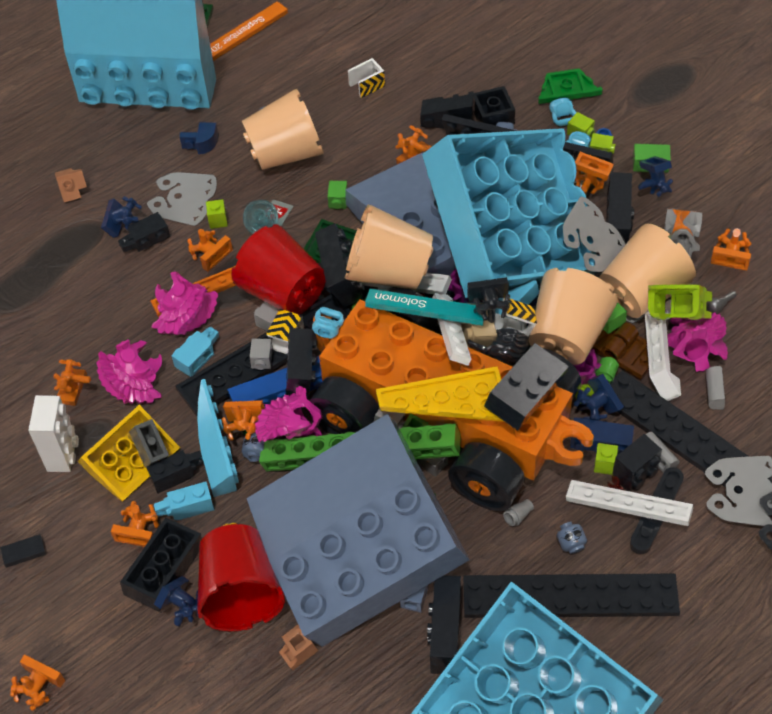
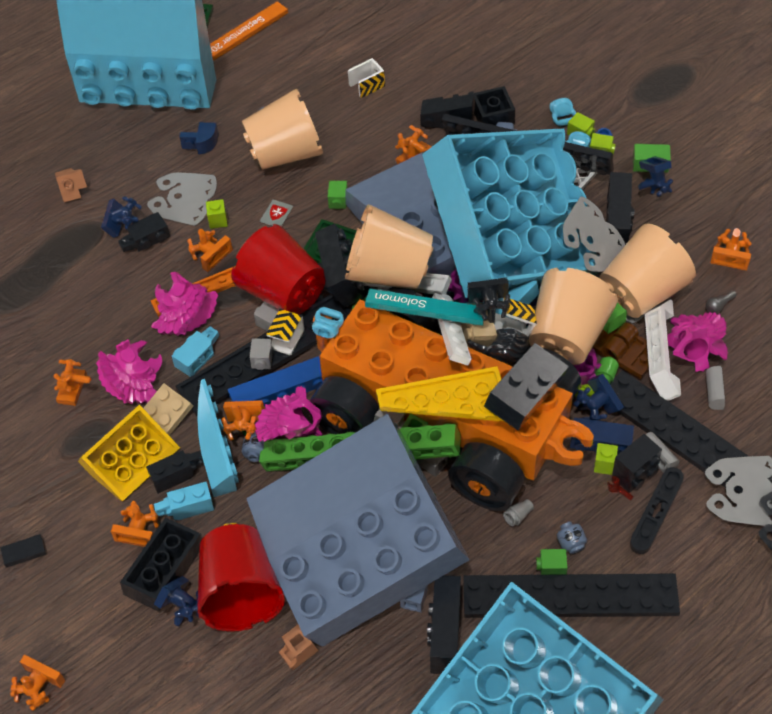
(53, 433): white brick -> none
(148, 442): dark grey brick -> none
(167, 408): none -> tan plate
(259, 214): clear light blue cone -> none
(300, 360): black wedge -> none
(552, 561): none -> bright green brick
(567, 84): green wing -> none
(592, 168): orange piece -> none
(629, 502): white plate -> none
(683, 227): light grey hips -> none
(686, 301): lime piece -> none

